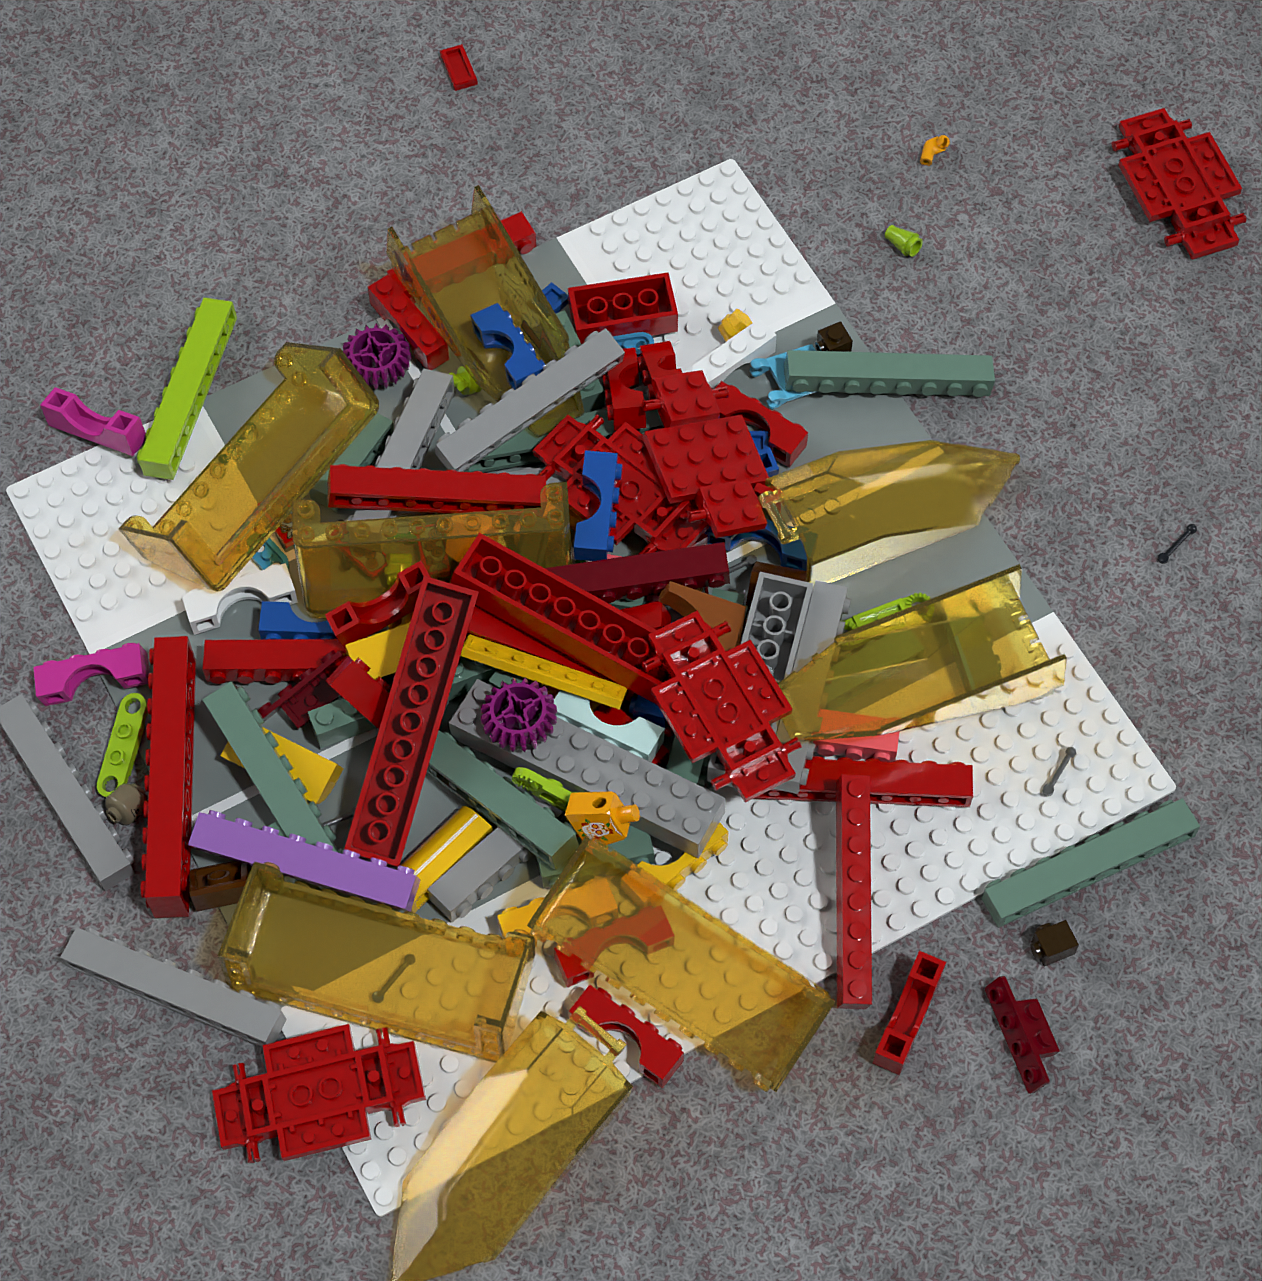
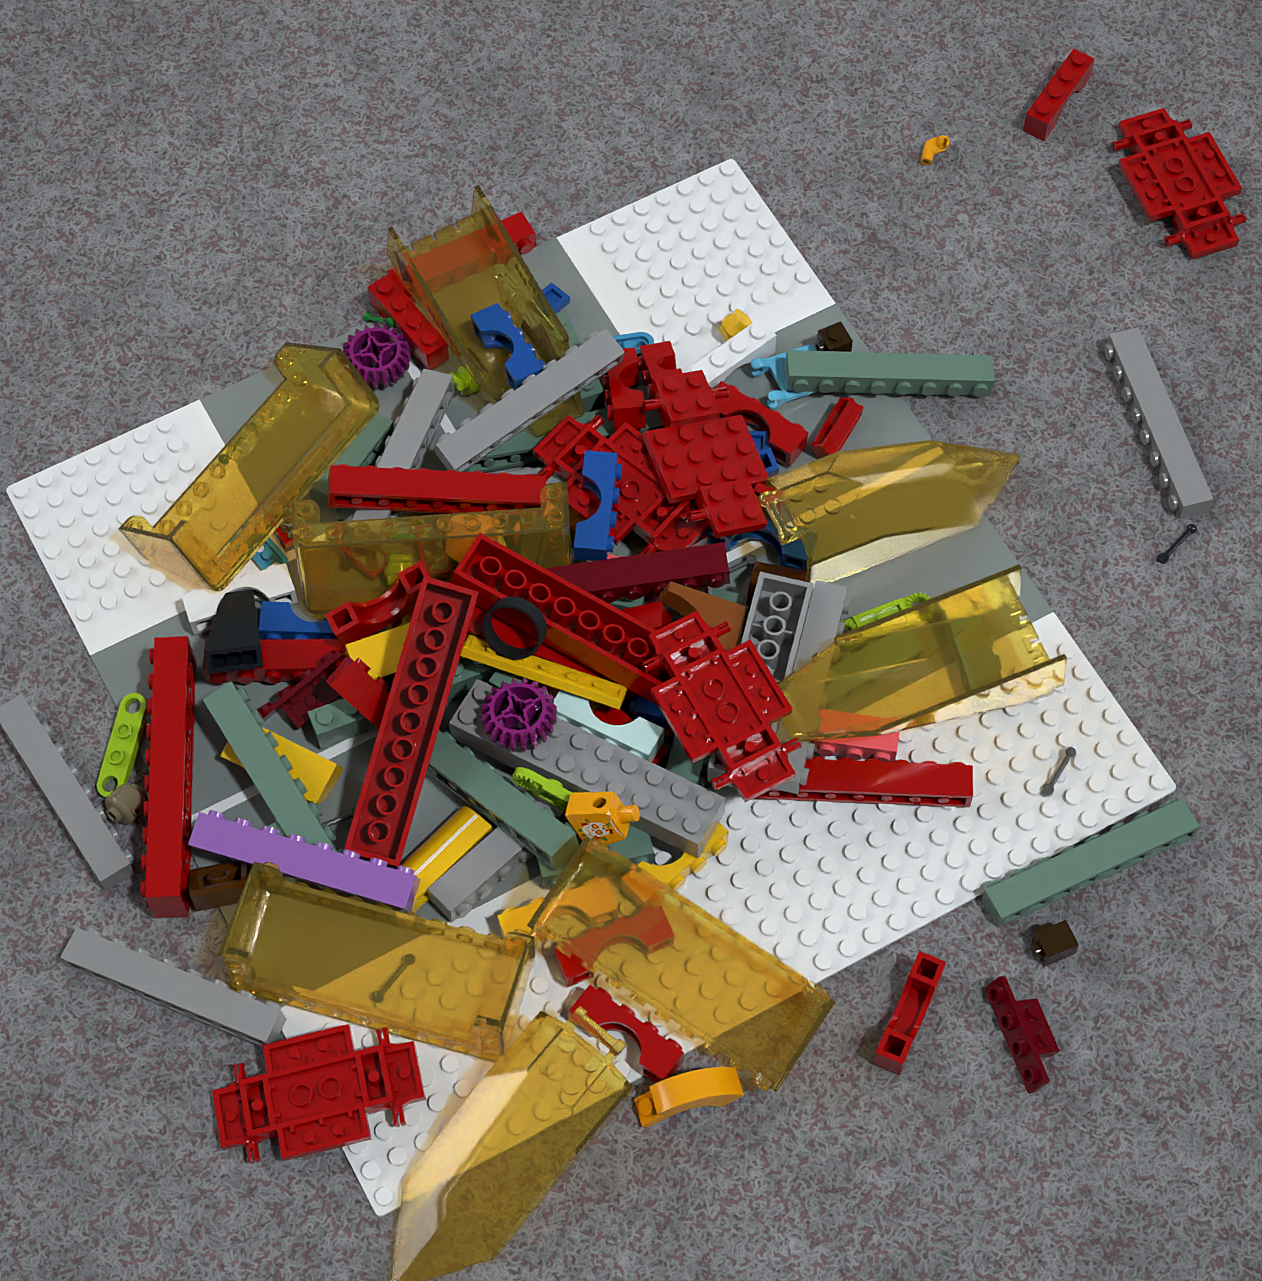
(59, 679): dark pink arch -> none
(68, 413): dark pink arch -> none
(187, 389): lime brick -> none
(234, 635): none -> black slope
(368, 317): none -> green hinge
(458, 67): red tile -> none
(502, 647): none -> black tyre
(624, 306): red brick -> none
(686, 1091): none -> light orange arch
(837, 427): none -> red piece
(853, 892): red brick -> none
(905, 241): lime cone -> none
(1048, 106): none -> red arch
(1158, 423): none -> light grey brick

